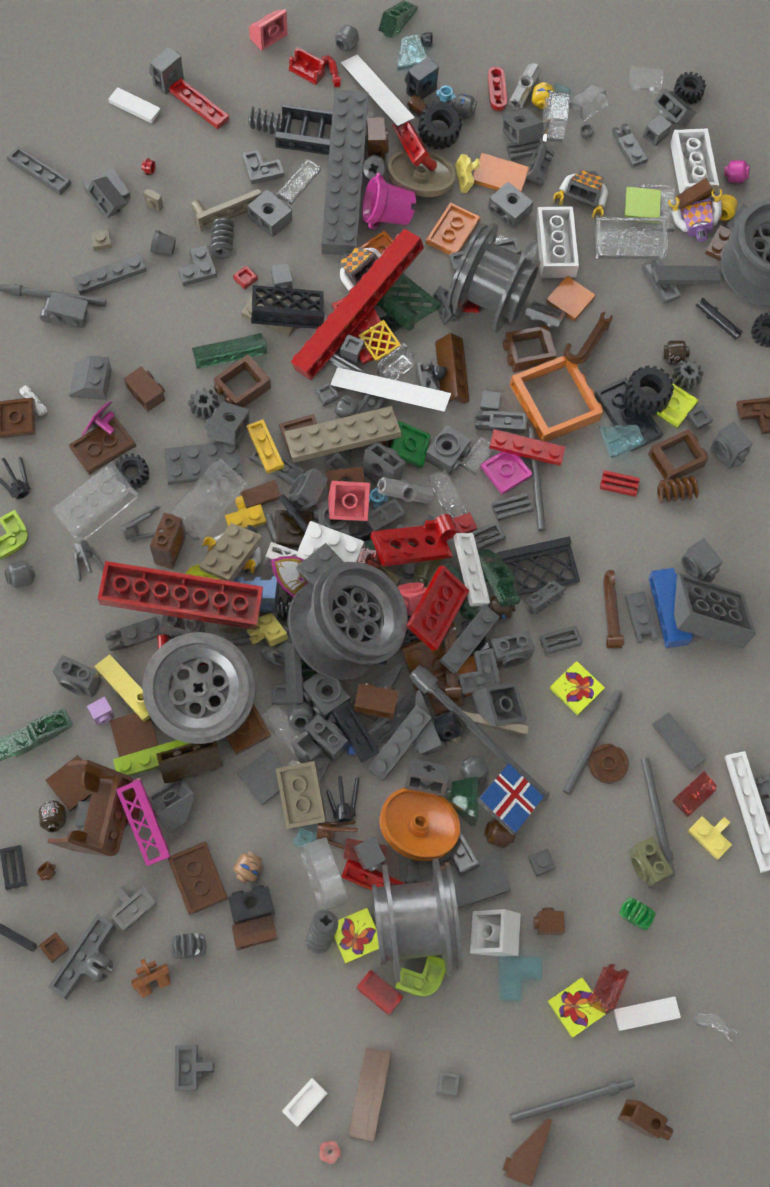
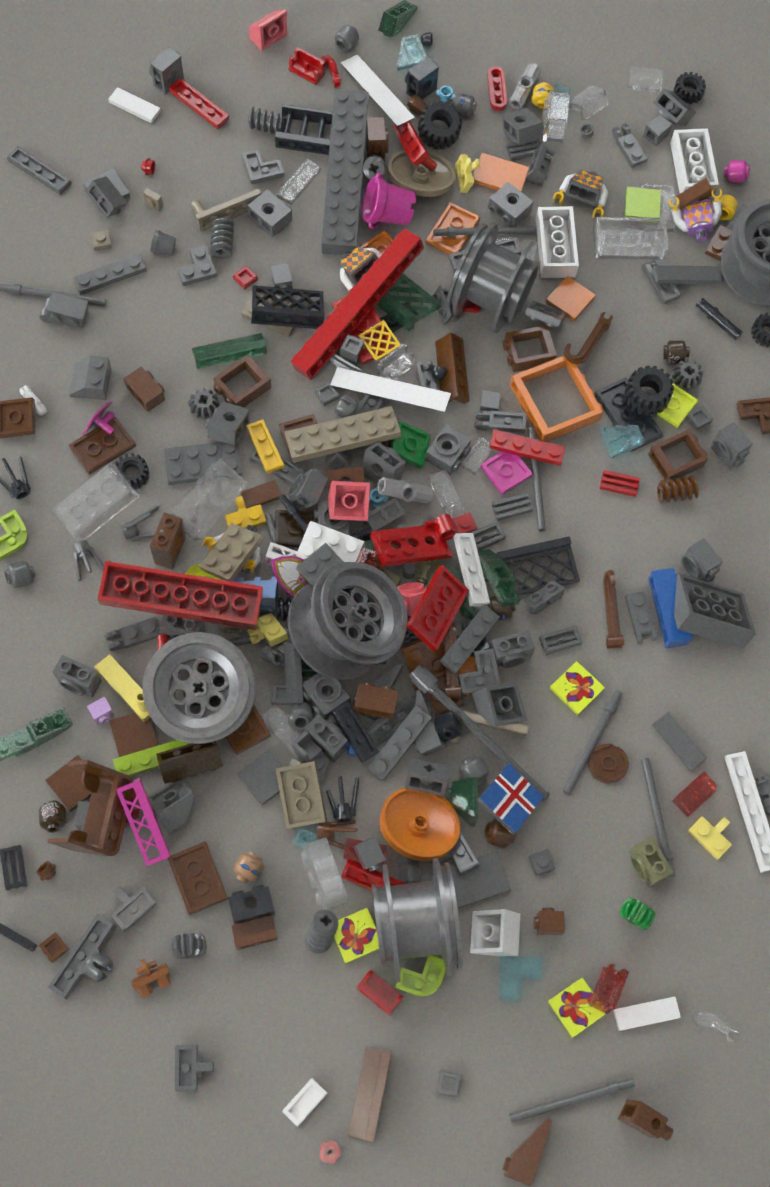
(452, 231): none -> dark grey bar

